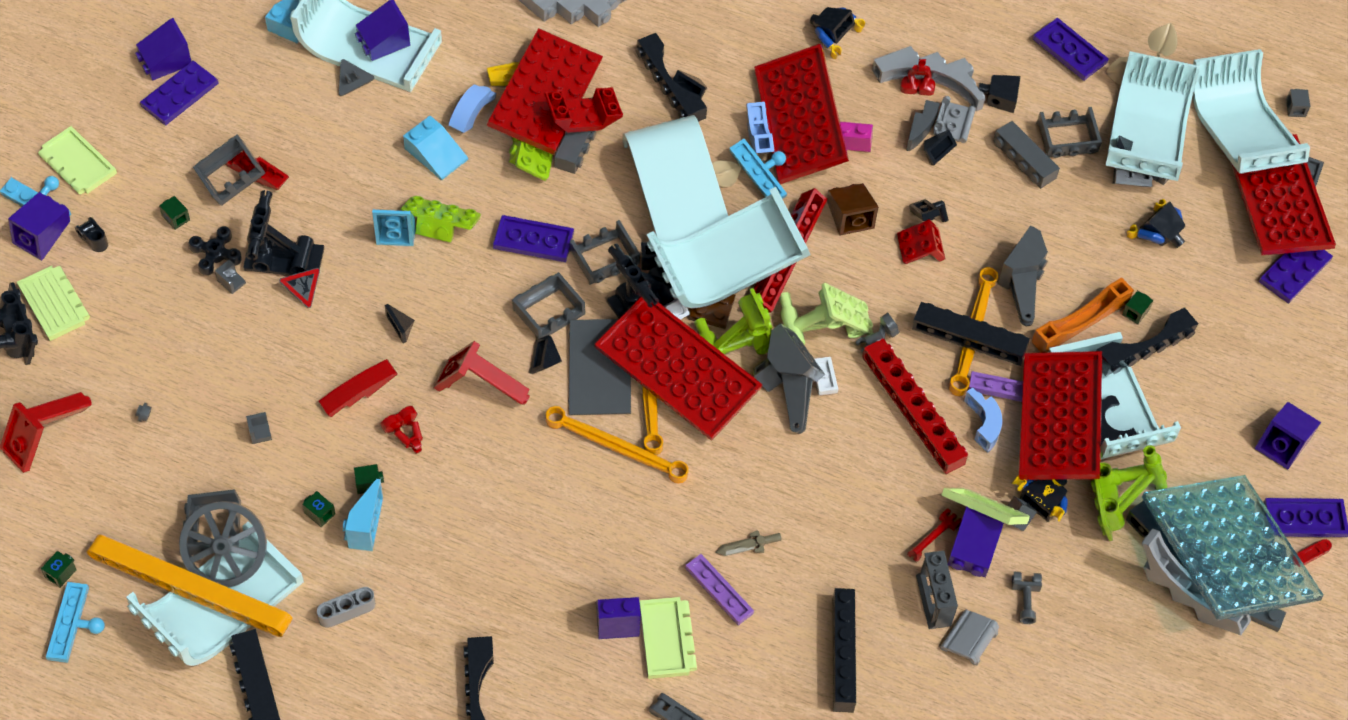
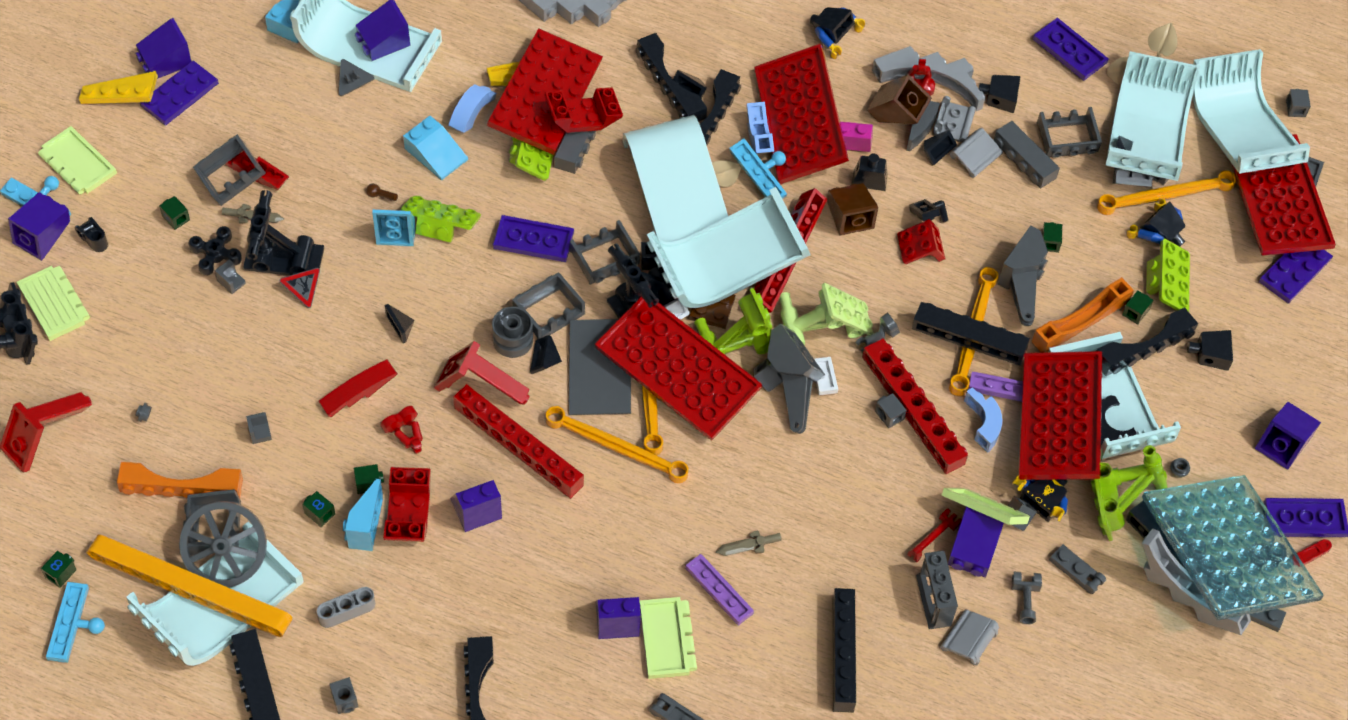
(122, 90): none -> yellow wing
(139, 479): none -> orange arch
(241, 214): none -> dark tan sword
(341, 688): none -> dark grey brick
(374, 190): none -> reddish brown bar
(408, 504): none -> red slope
(478, 505): none -> dark purple slope
(512, 332): none -> dark grey wheel
(518, 441): none -> red brick
(724, 90): none -> black arch
(871, 171): none -> black torso
(890, 410): none -> dark grey brick
(900, 101): none -> reddish brown slope
(976, 152): none -> light grey piece
(1052, 236): none -> dark green brick
(1077, 569): none -> dark grey plate
(1166, 192): none -> light orange piece
(1170, 275): none -> lime bracket
(1184, 464): none -> dark grey plate
(1213, 349): none -> black torso

